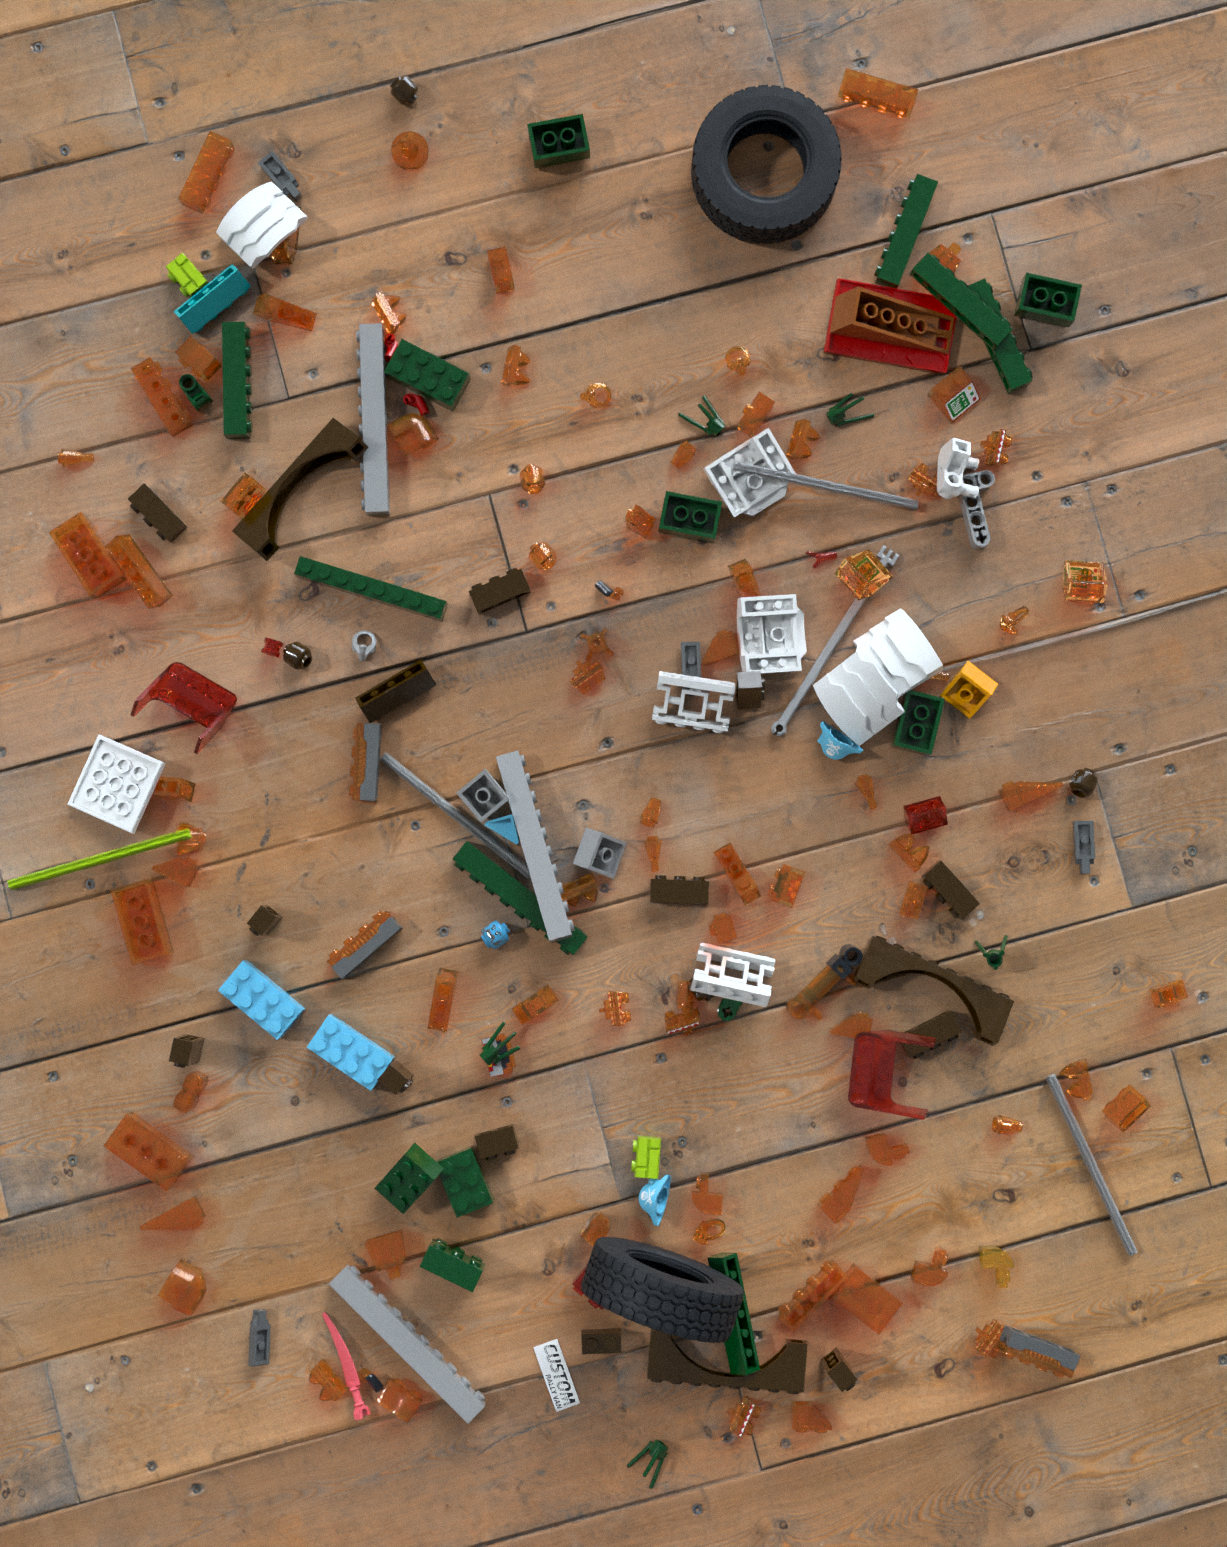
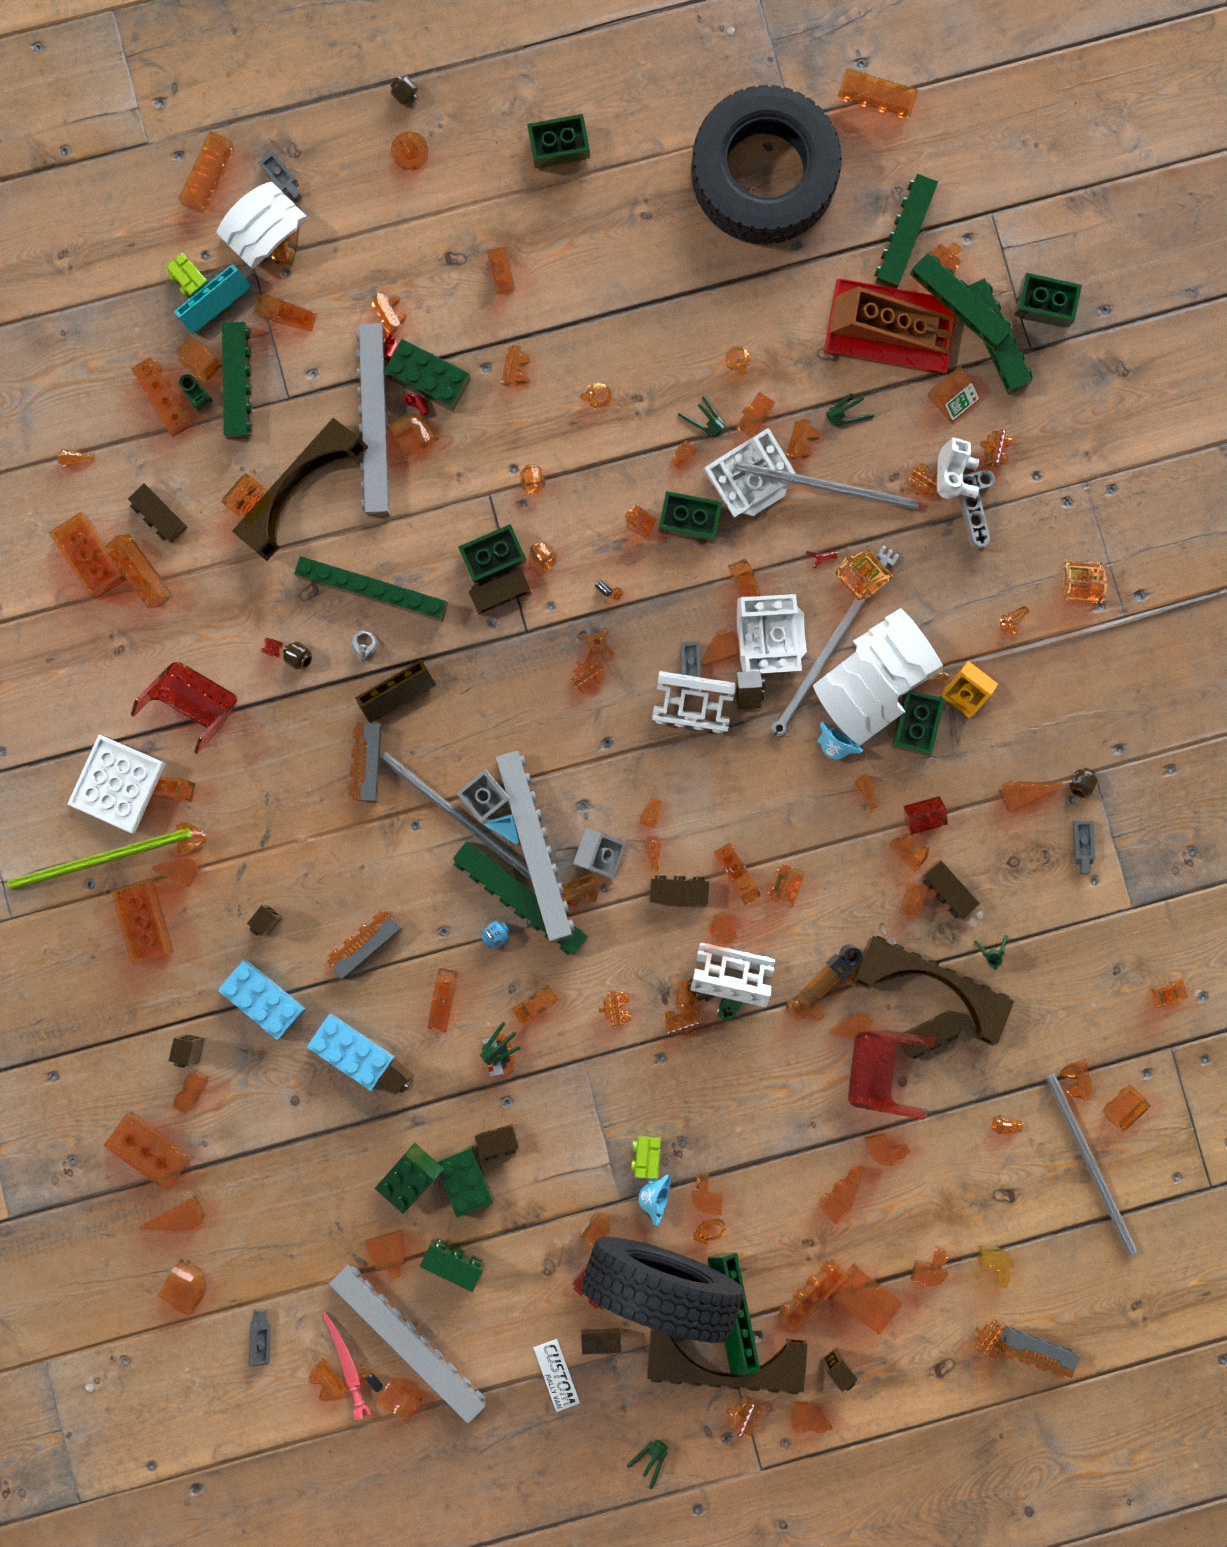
(492, 554): none -> dark green brick

